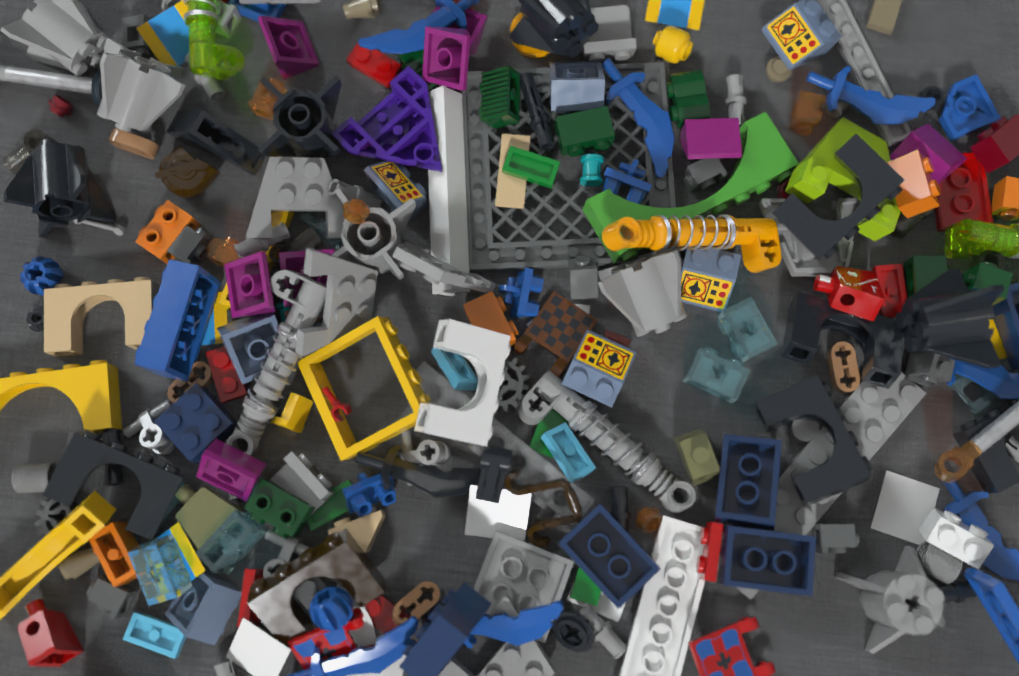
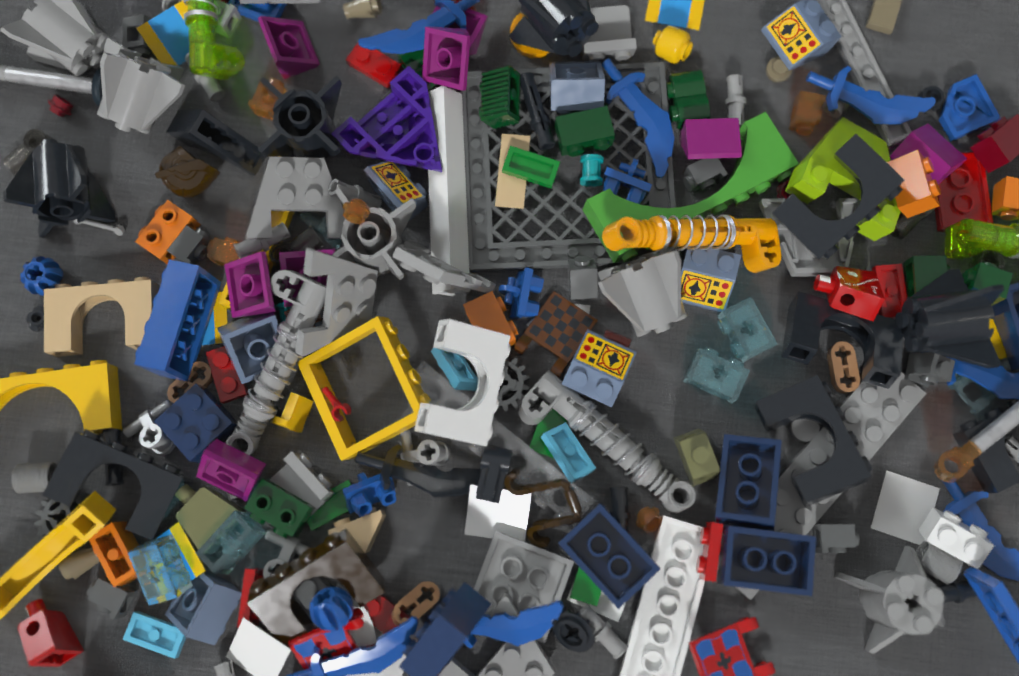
(133, 143): medium nougat beam -> none

